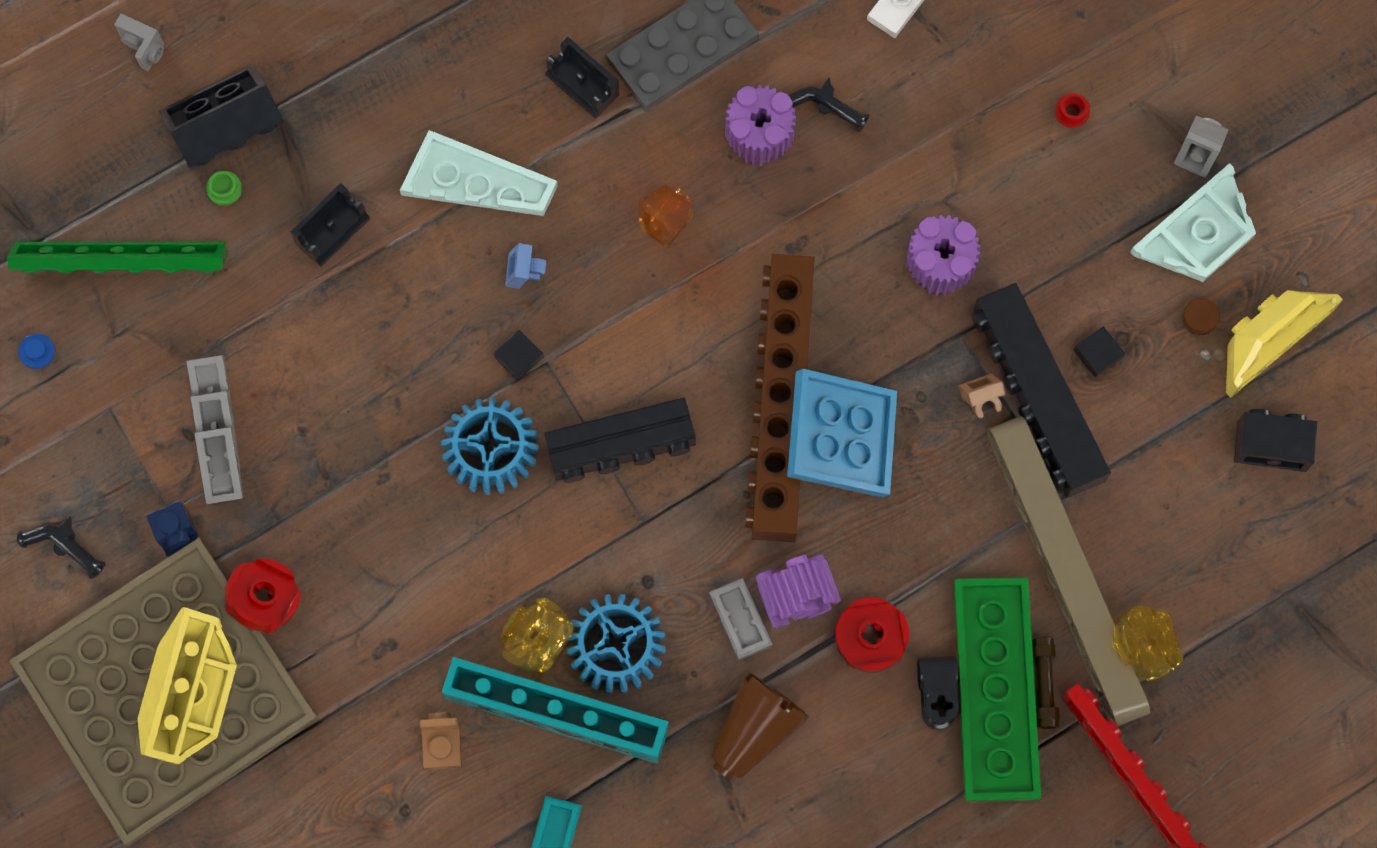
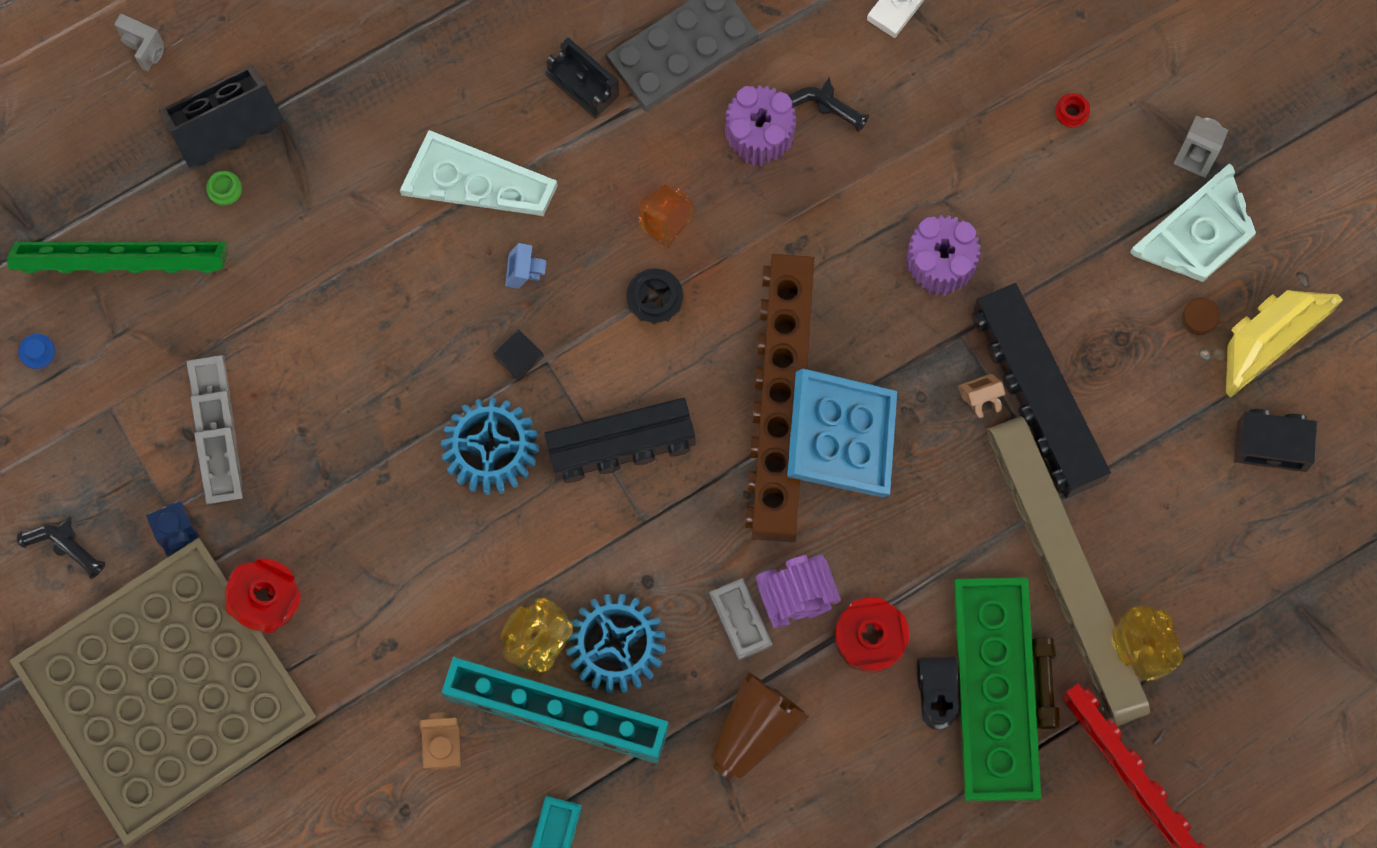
(186, 688): light yellow wedge -> none
(330, 225): black hinge -> none
(659, 281): none -> black gear
(1099, 351): black tile -> none

